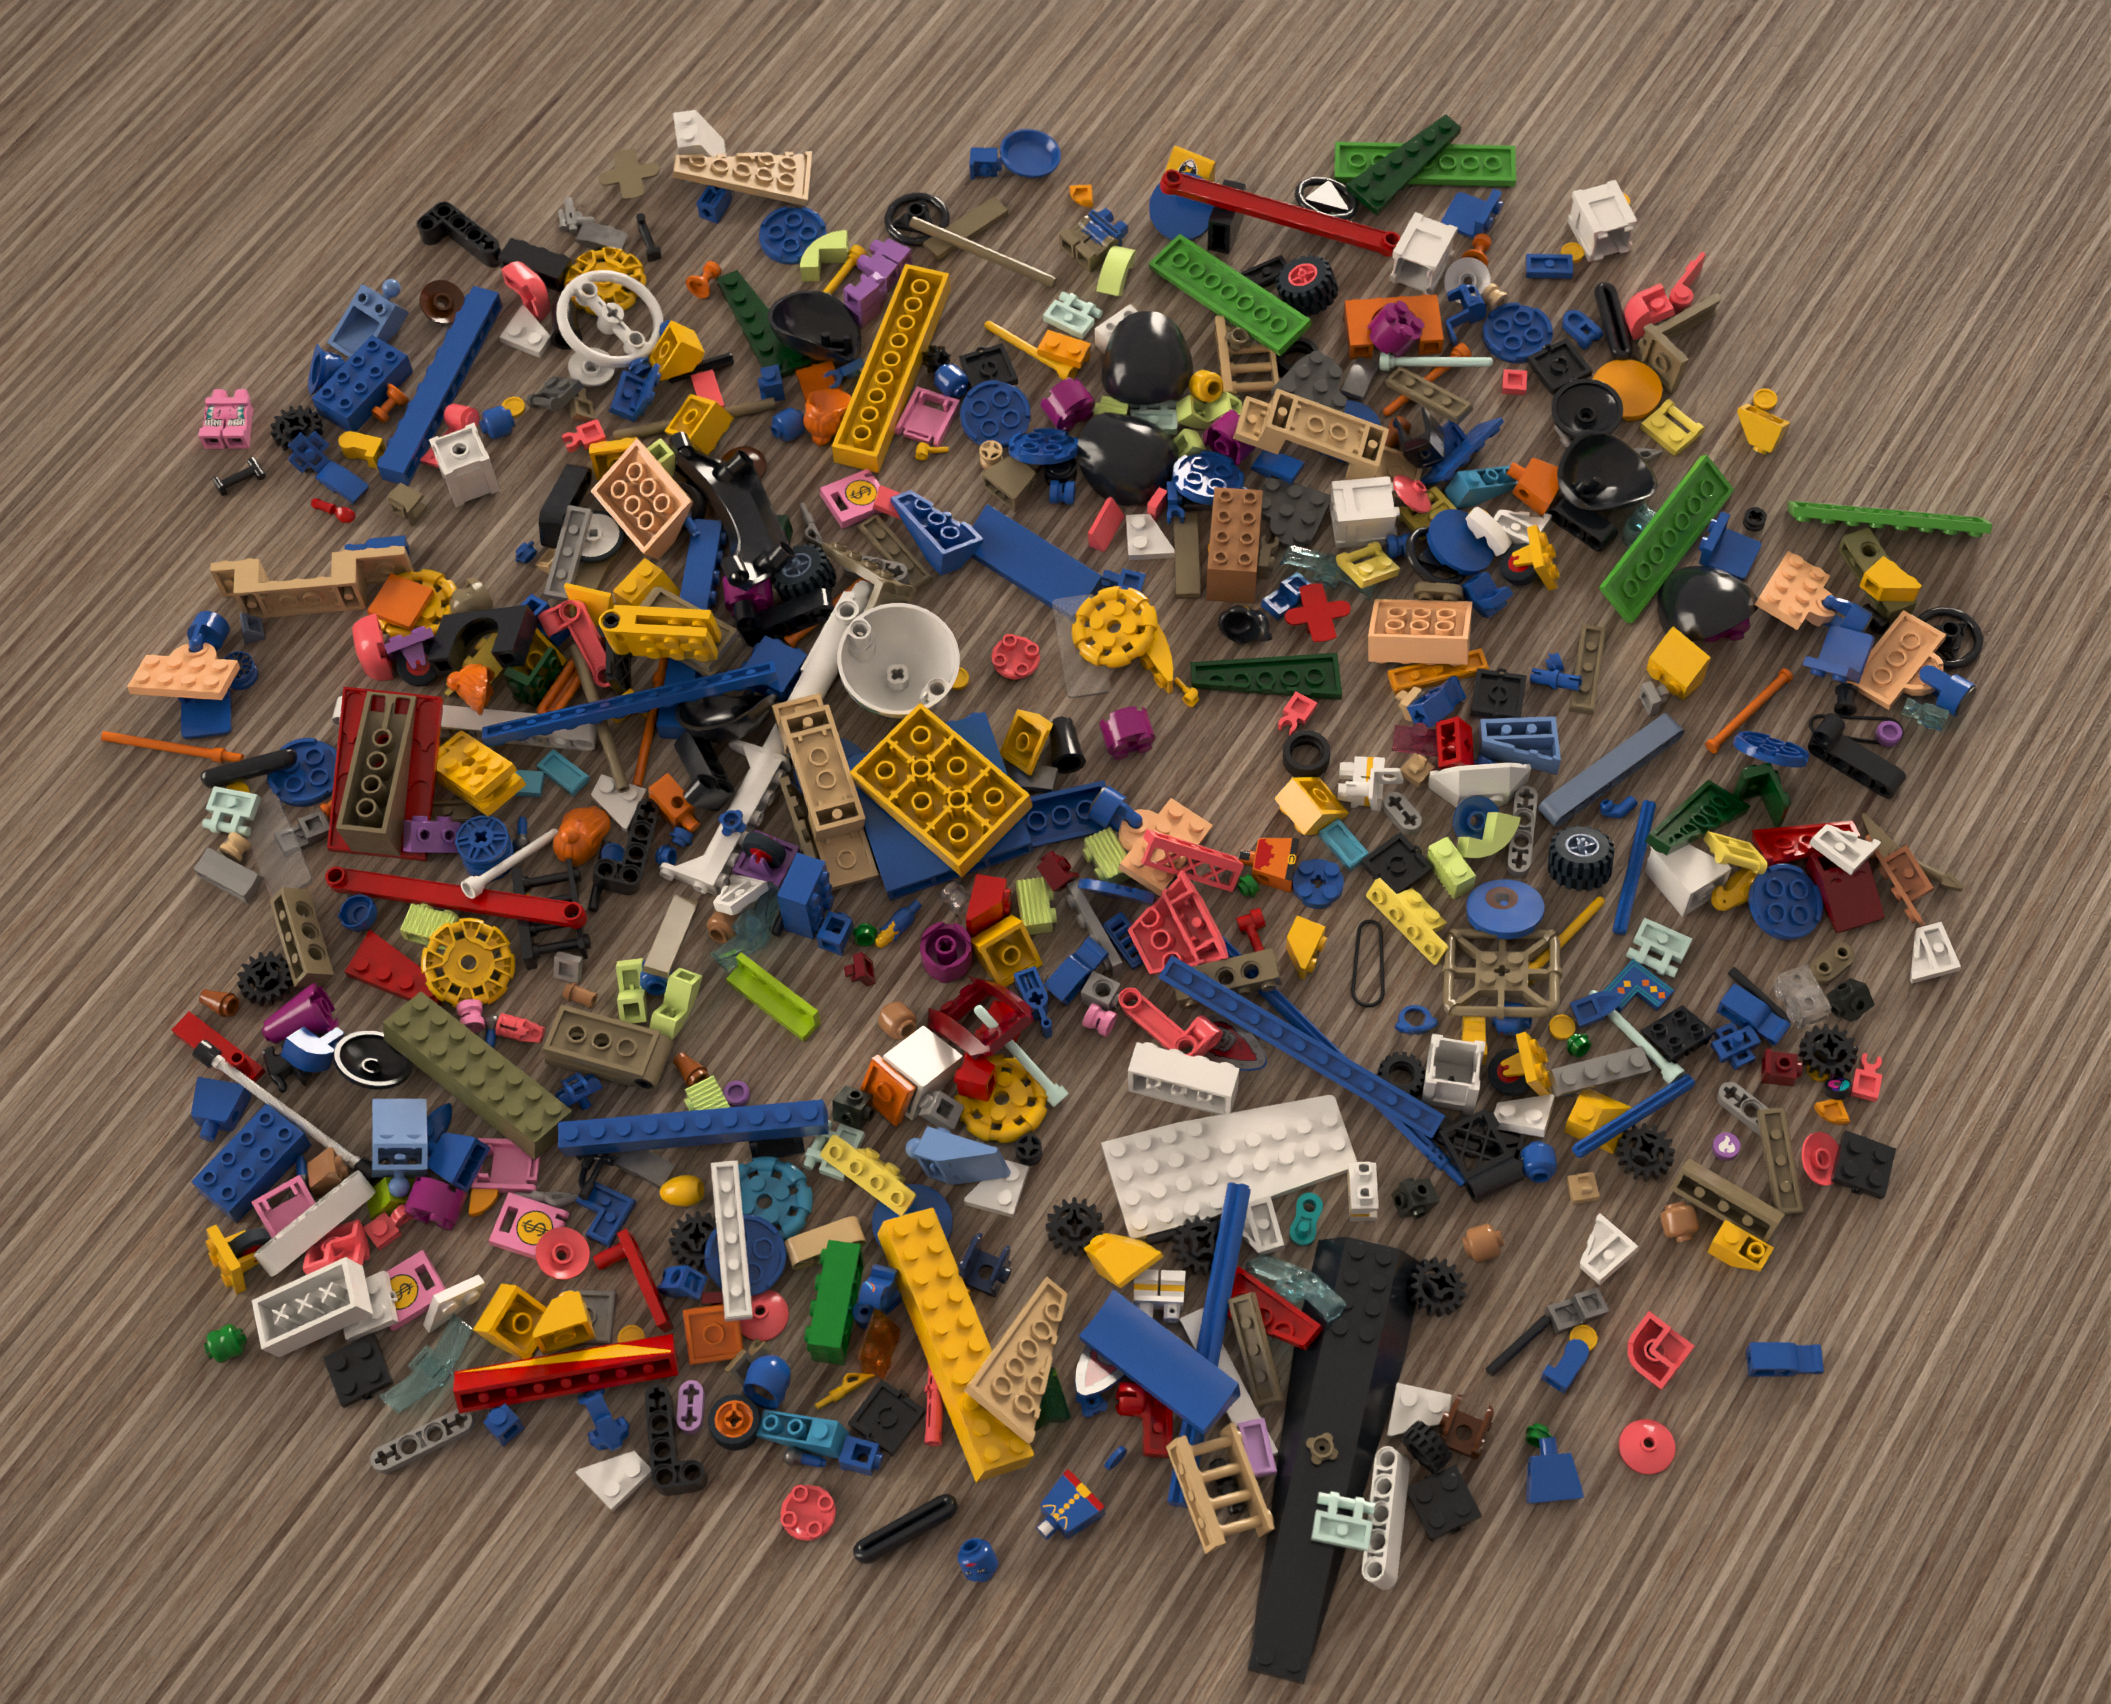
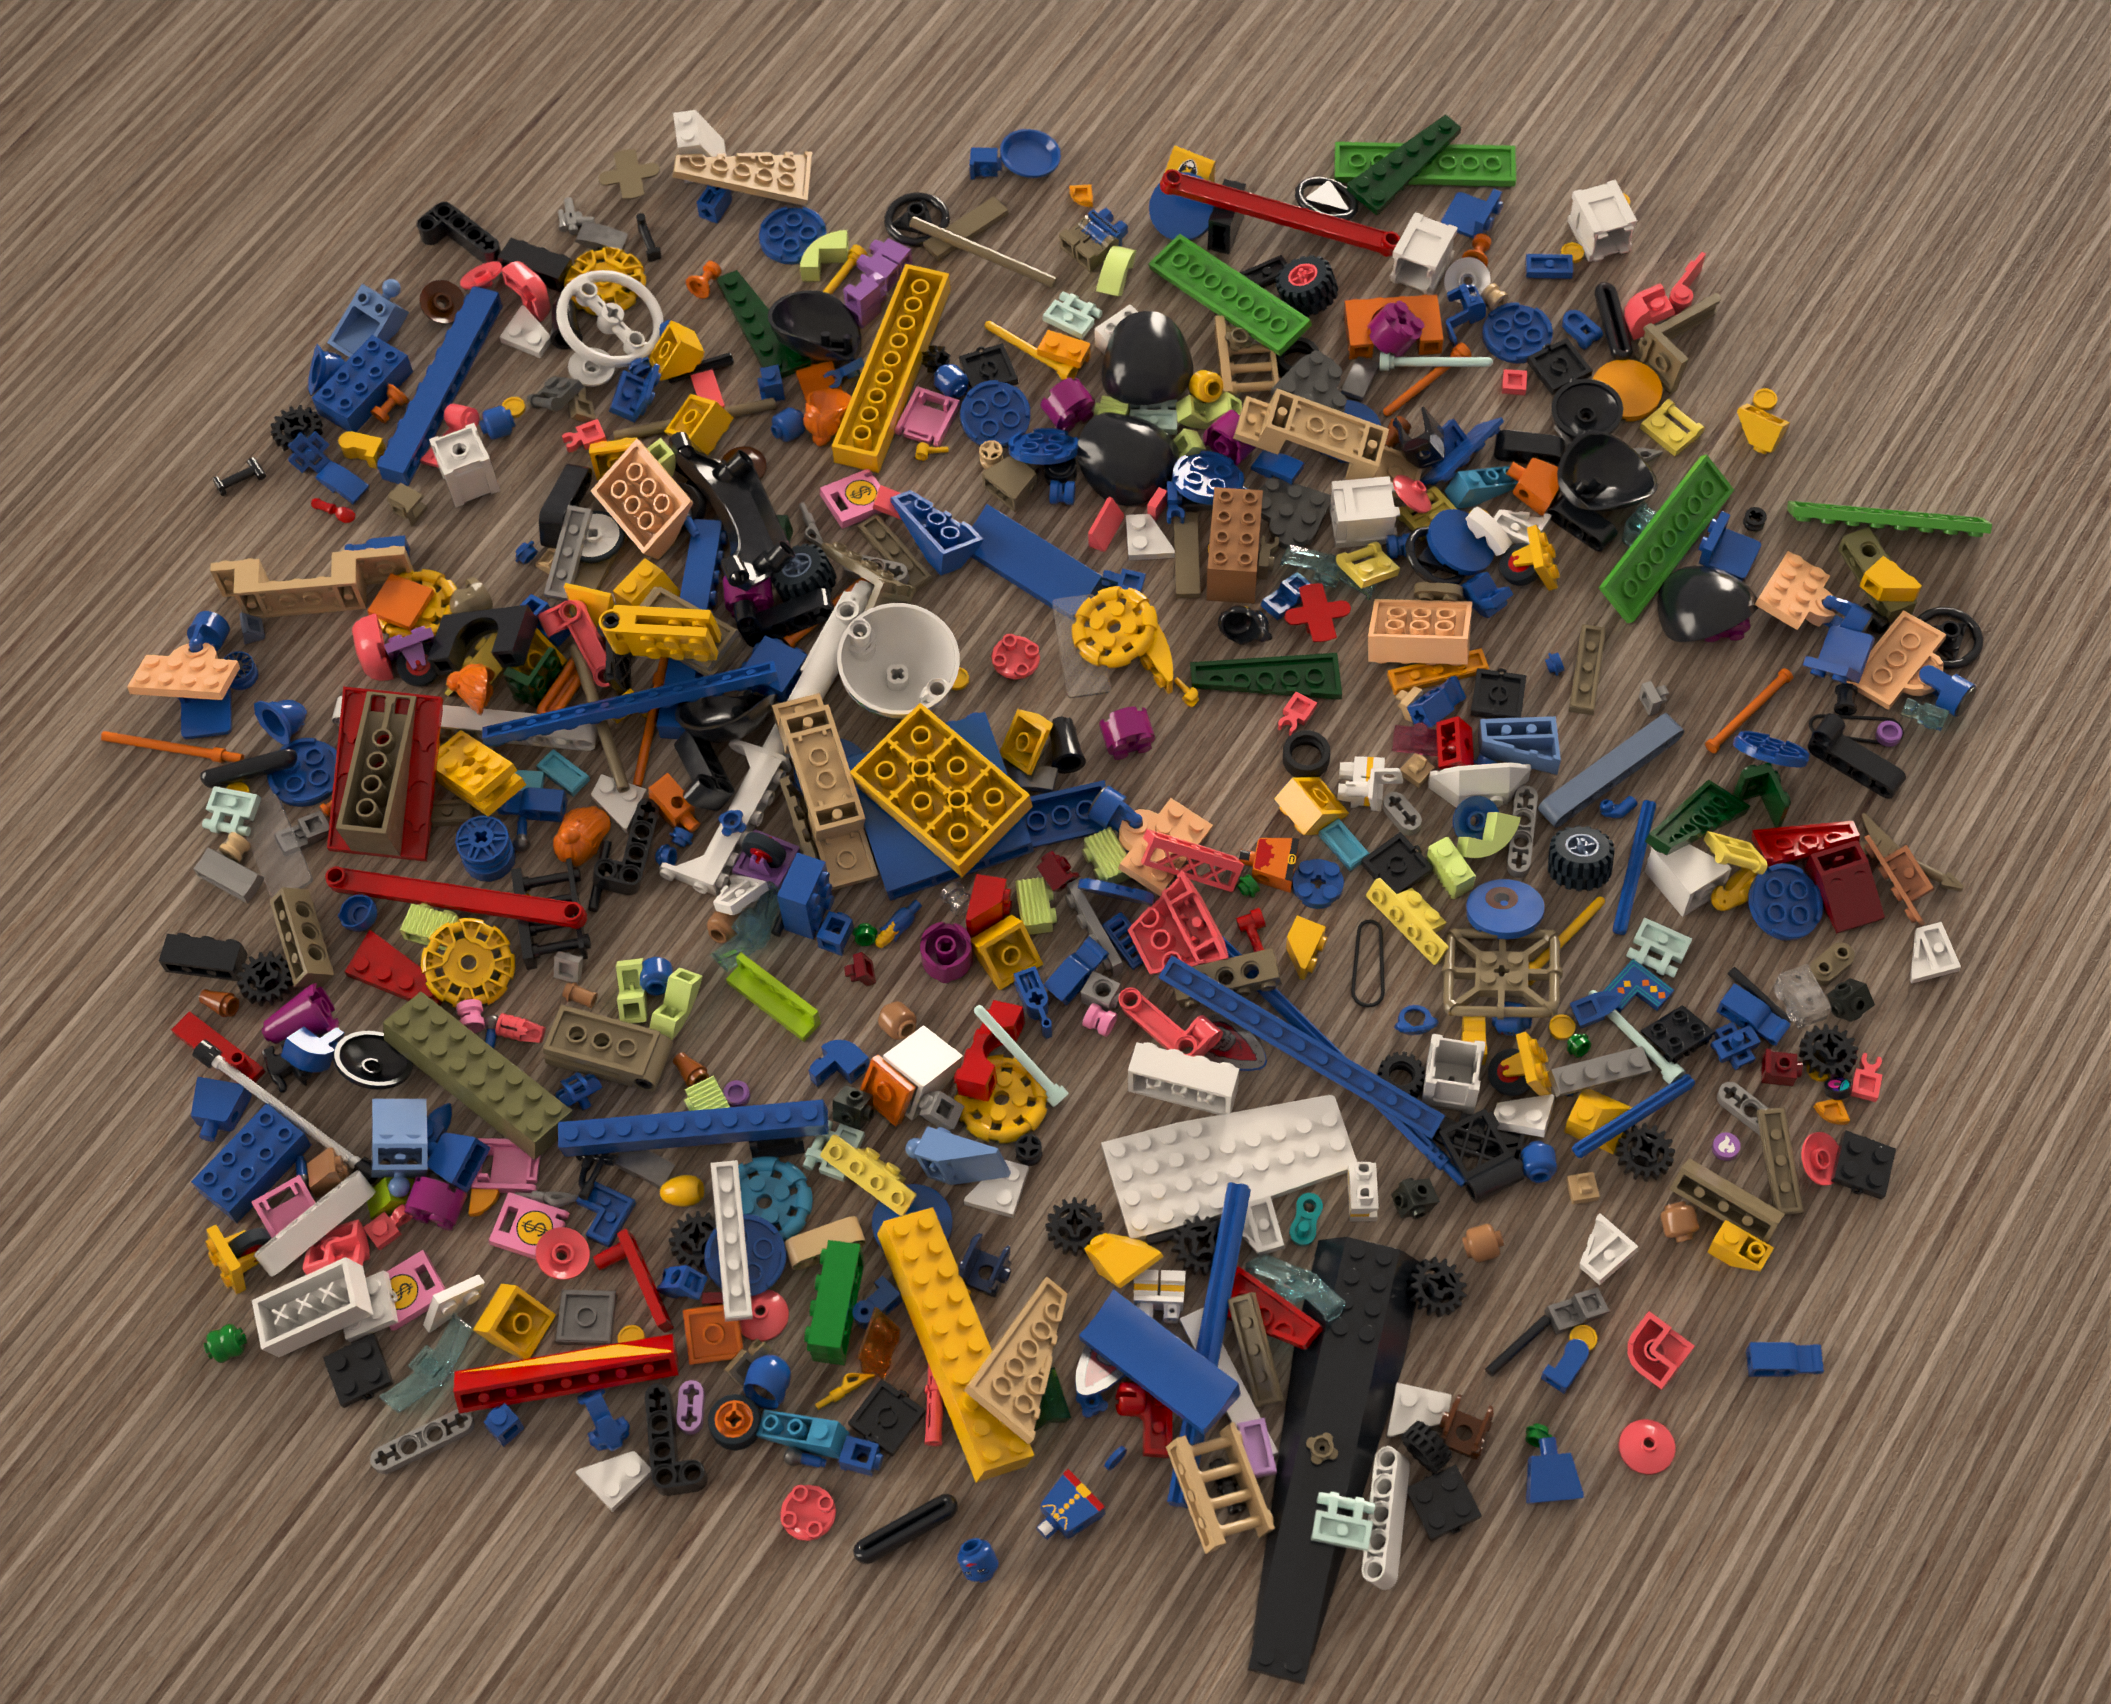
(203, 956): none -> black brick
(227, 419): bright pink hips -> none
(280, 718): none -> blue piece
(430, 836): medium lavender brick -> none
(474, 885): white piece -> none
(481, 275): none -> coral dish
(537, 804): none -> blue piece
(564, 1324): yellow slope -> none
(612, 851): blue piece -> none
(670, 936): tile -> none
(840, 1057): none -> blue brick
(879, 1287): blue leg -> none
(1013, 1023): dark red wedge -> none
(1429, 395): dark tan tile -> none
(1523, 446): none -> black beam
(1556, 679): blue pin -> none
(1678, 664): yellow slope -> none
(1843, 847): white wing -> none

